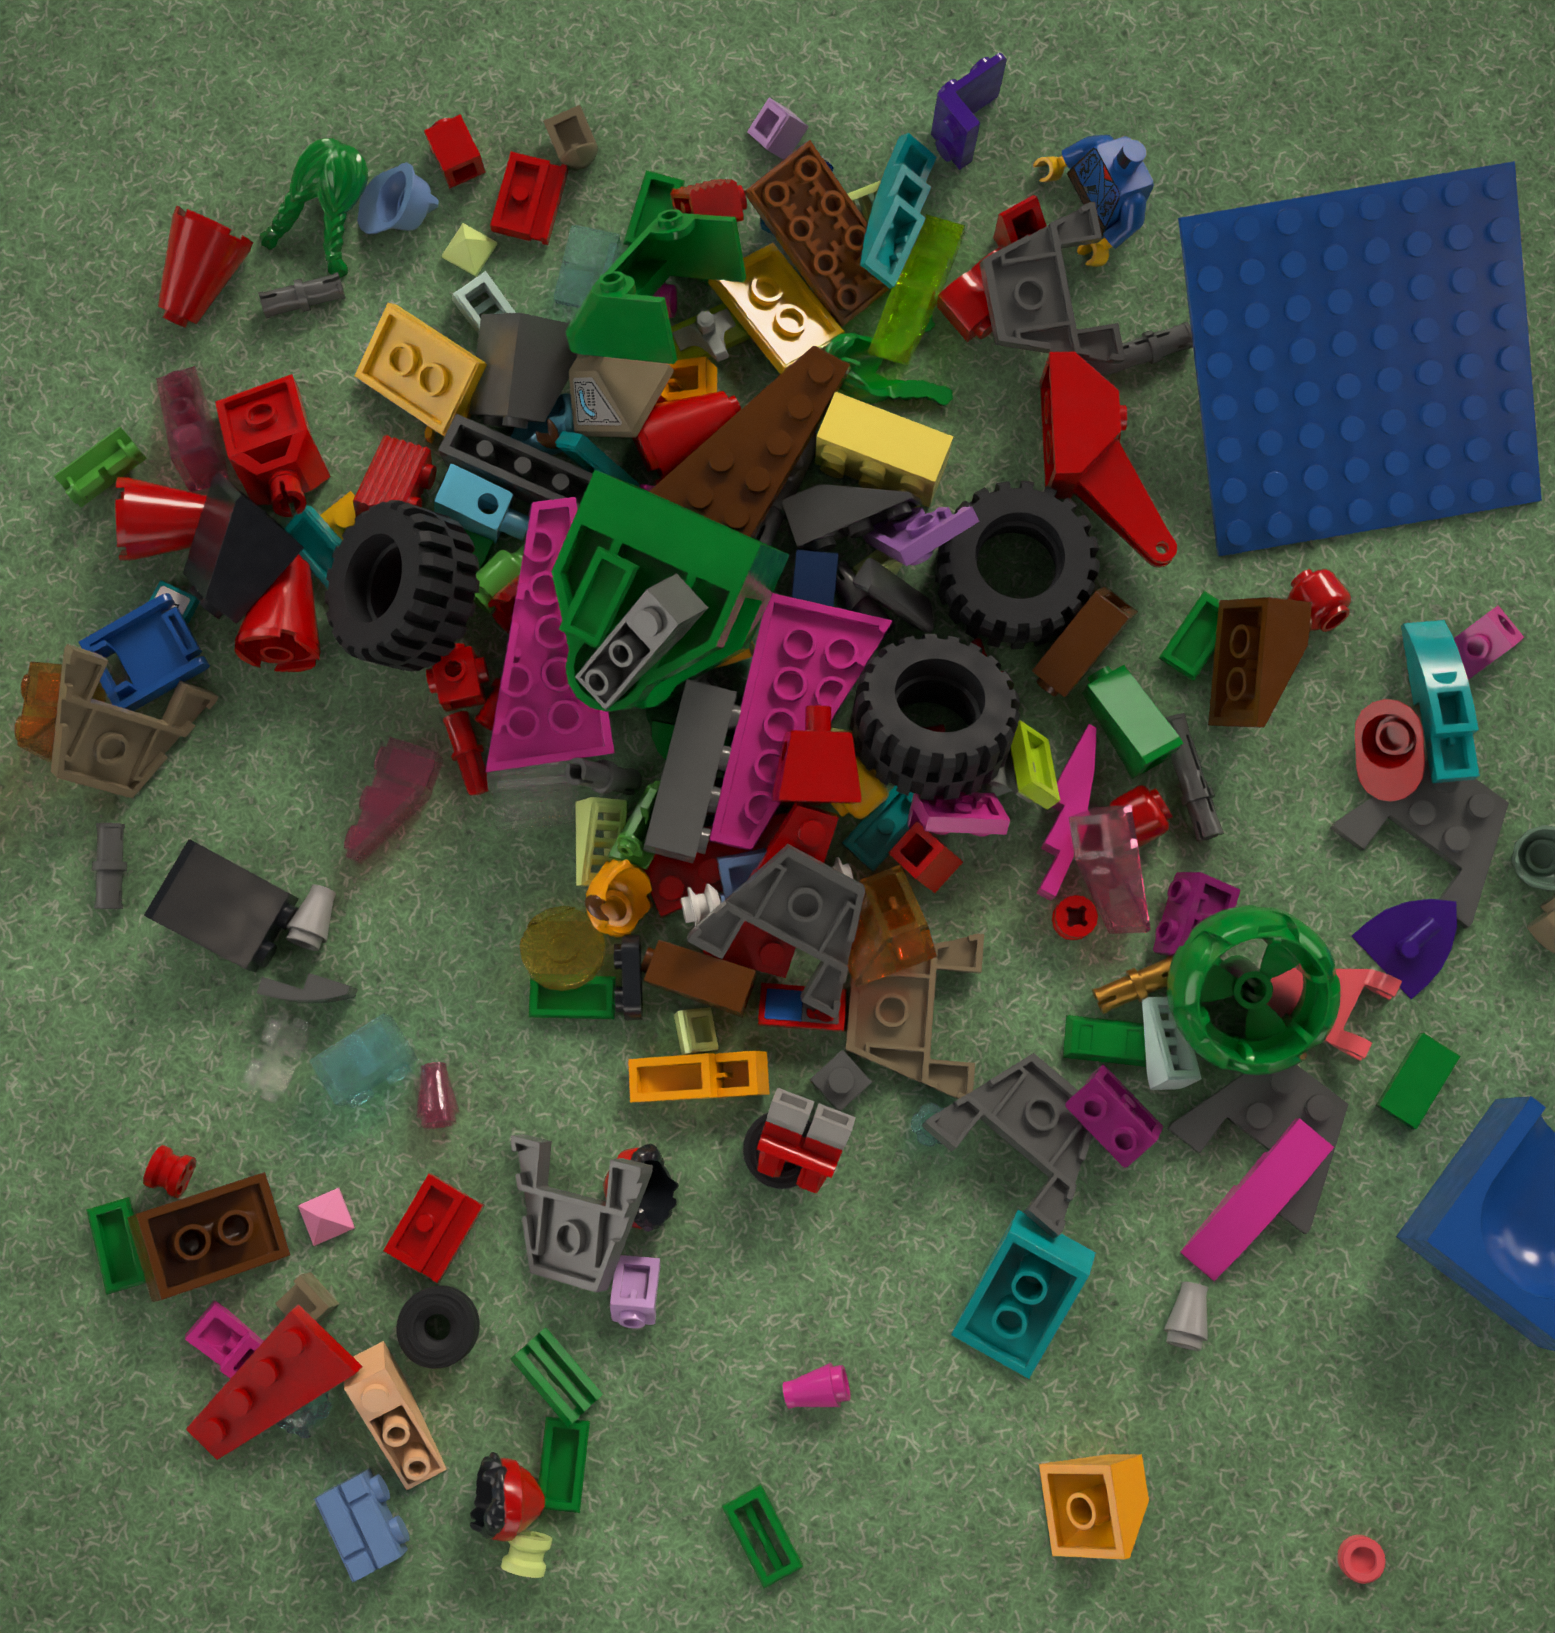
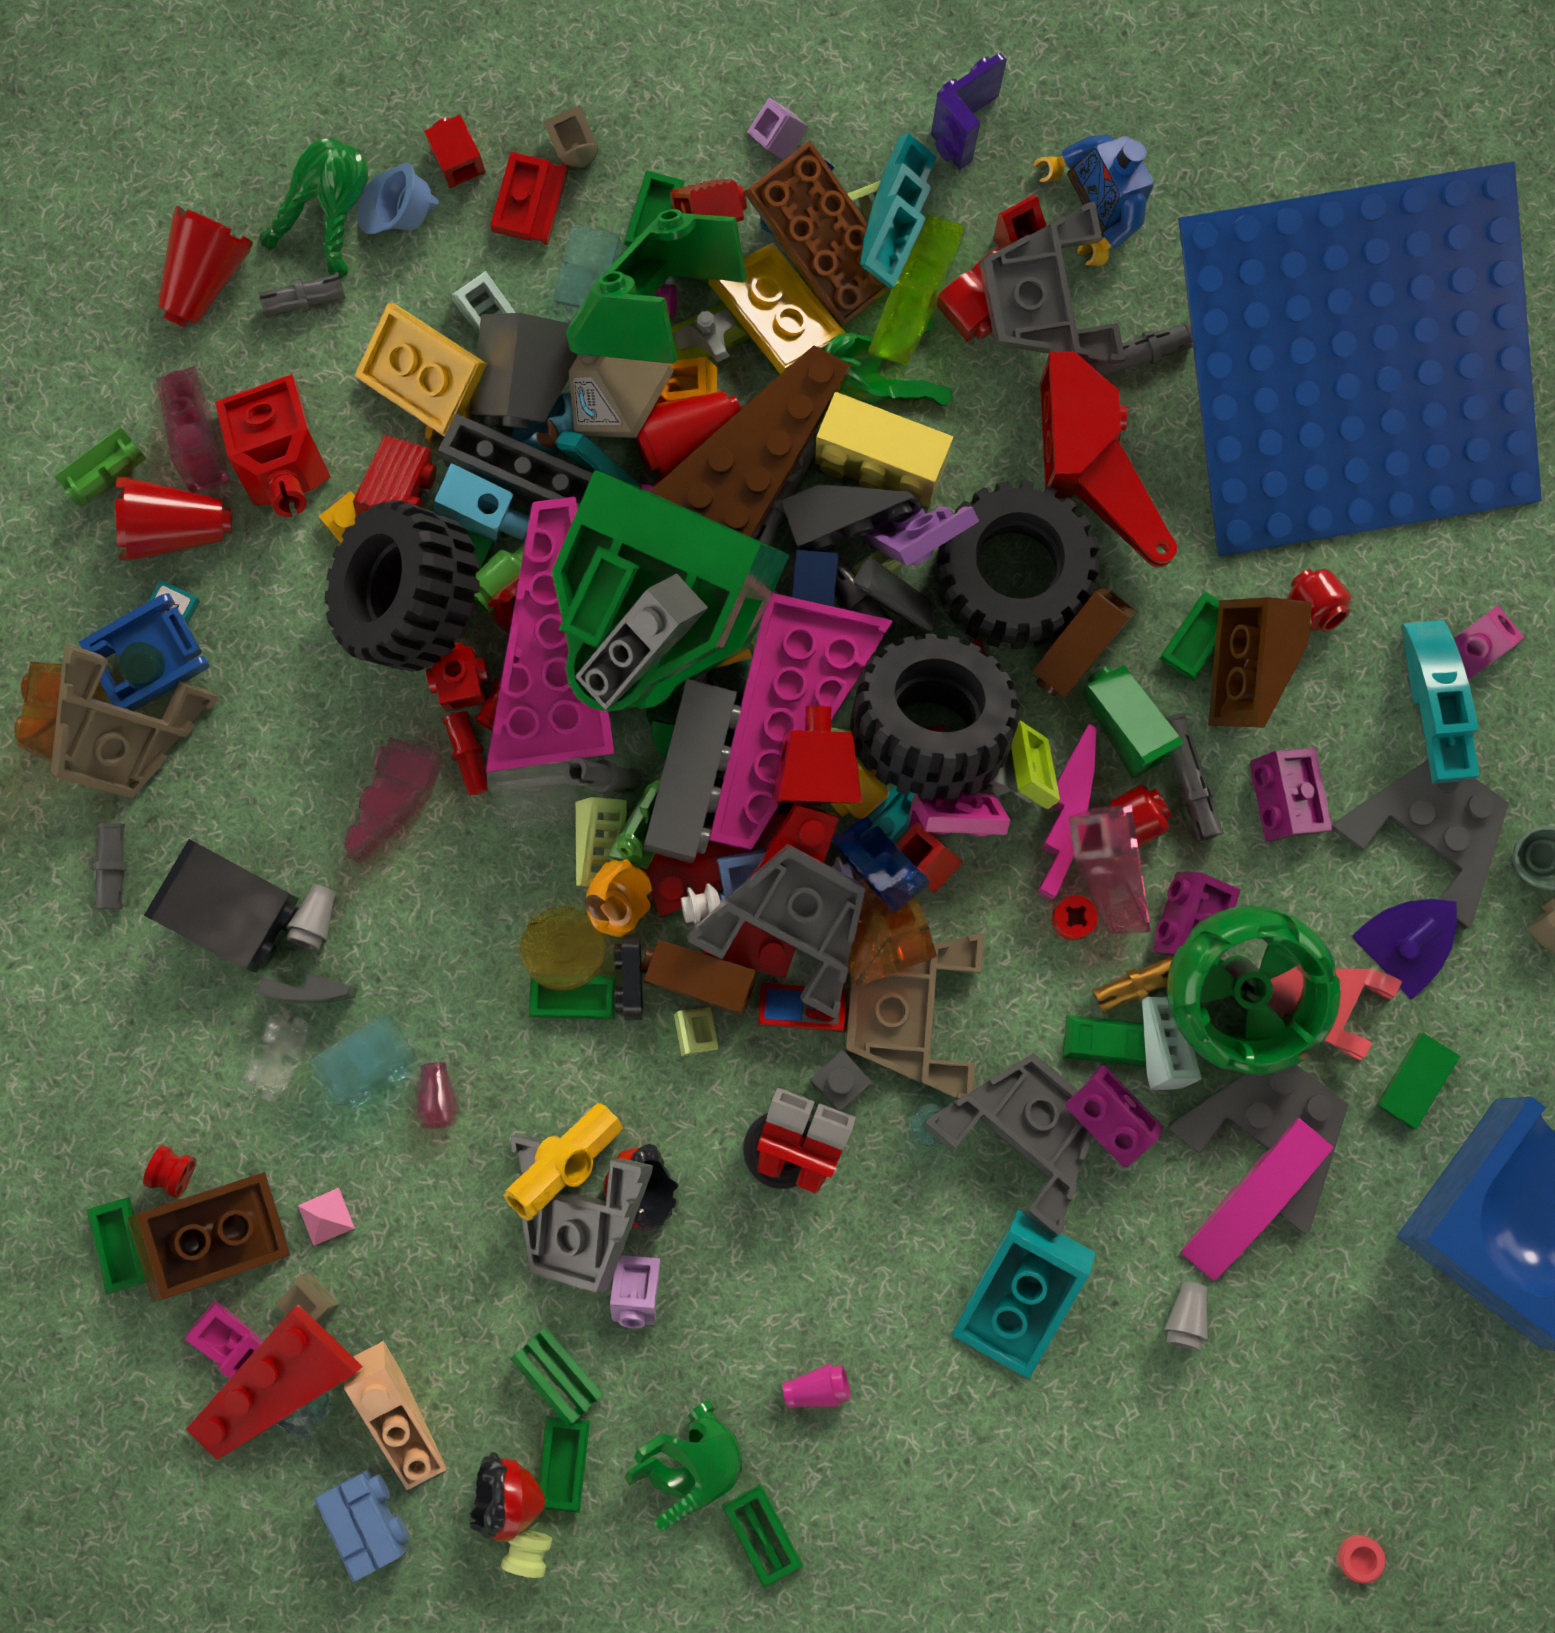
(142, 663): none -> clear green tile
(235, 552): black slope -> none
(282, 623): red cone -> none
(317, 539): teal tile -> none
(413, 1334): black tyre -> none
(434, 1228): red plate -> none
(469, 249): yellowish green slope -> none
(563, 1161): none -> yellow piece
(698, 1076): light orange slope -> none
(710, 1463): none -> green piece
(880, 864): none -> clear blue hinge
(1094, 1505): light orange slope -> none
(1290, 794): none -> magenta bracket
(1389, 750): red piece -> none

